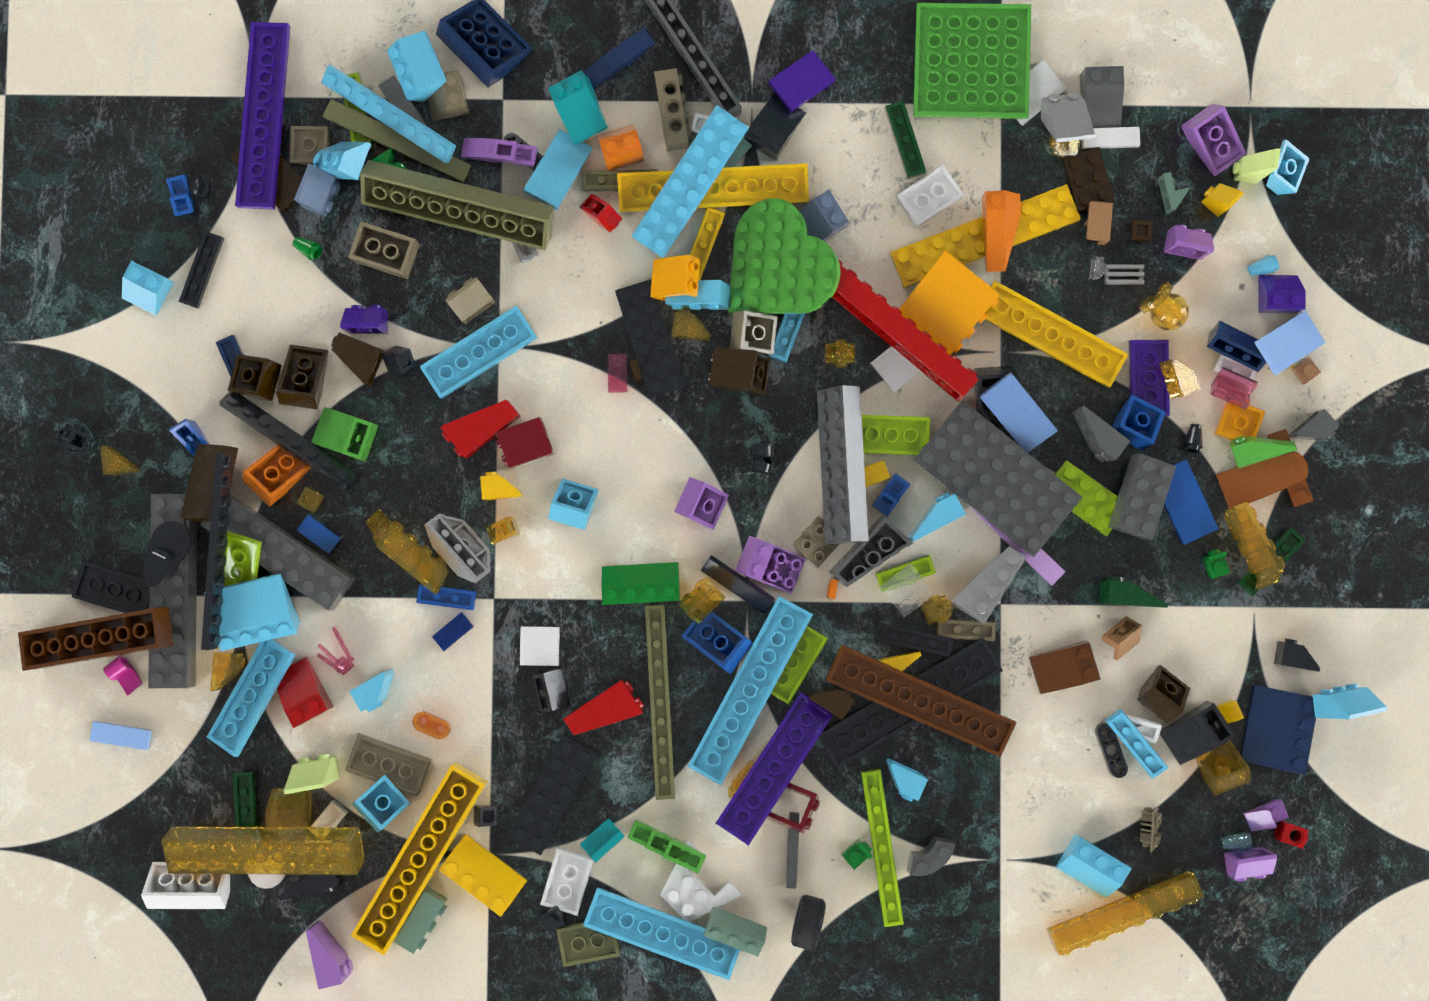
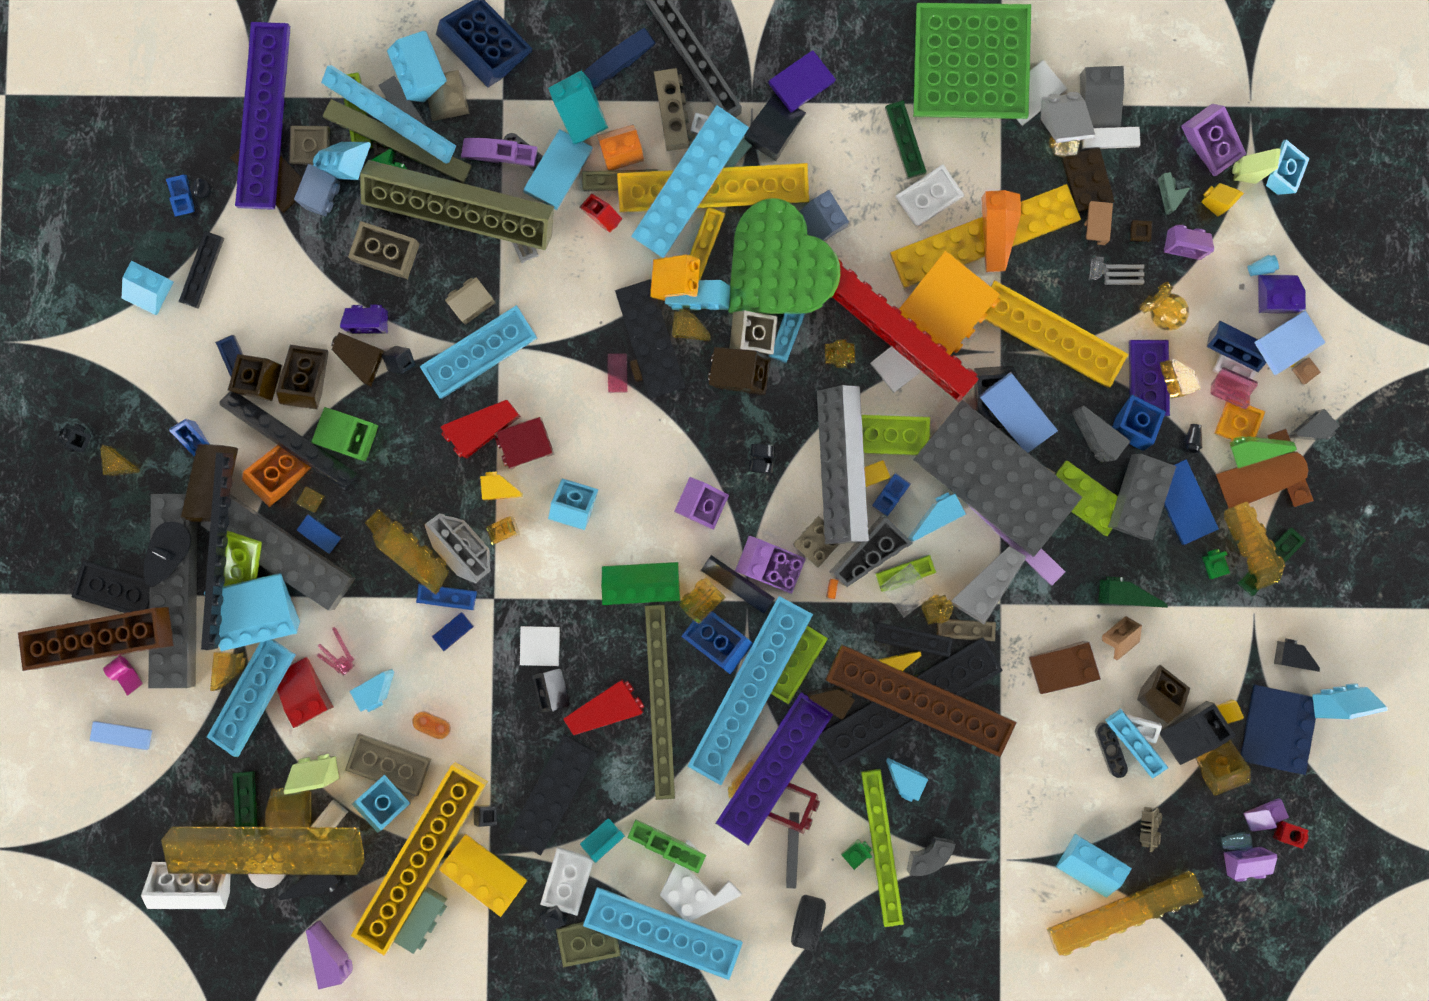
(308, 248): green cone -> none
(735, 931): sand green brick -> none

